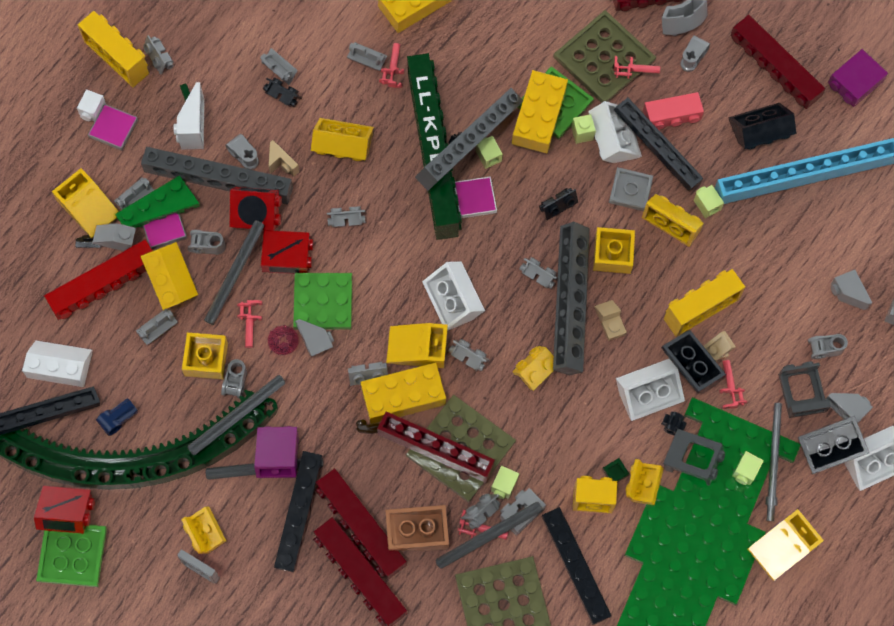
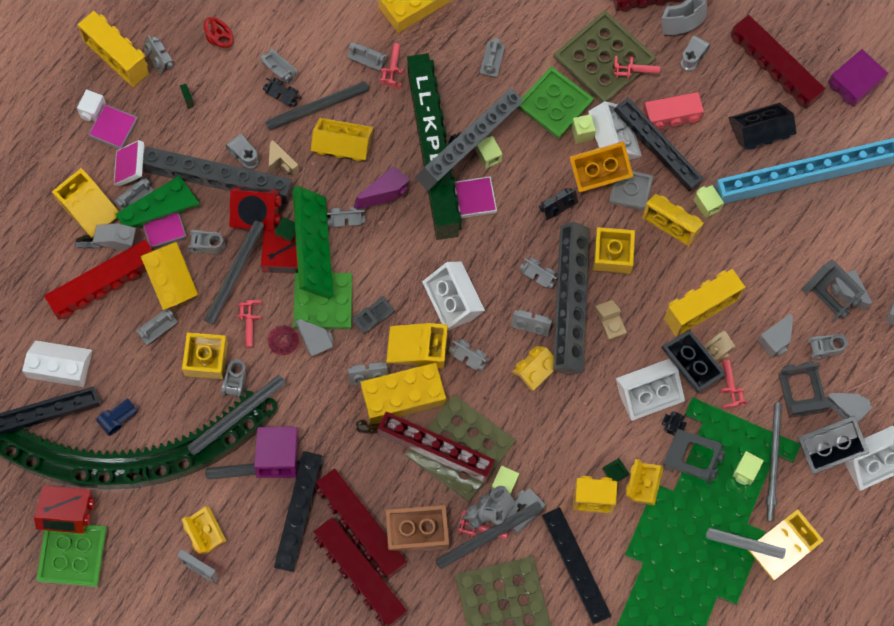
(129, 163): none -> dark pink tile
(190, 121): white slope -> none
(216, 34): none -> red piece
(286, 230): none -> dark green tile
(312, 242): none -> green plate
(317, 105): none -> dark grey axle
(374, 315): none -> dark grey slope
(384, 189): none -> magenta slope
(492, 58): none -> light grey hinge
(497, 506): none -> light grey piece
(523, 321): none -> light grey hinge
(539, 111): yellow brick -> none
(601, 166): none -> light orange slope
(746, 543): none -> light grey axle
(777, 337): none -> light grey slope
(824, 278): none -> dark grey window

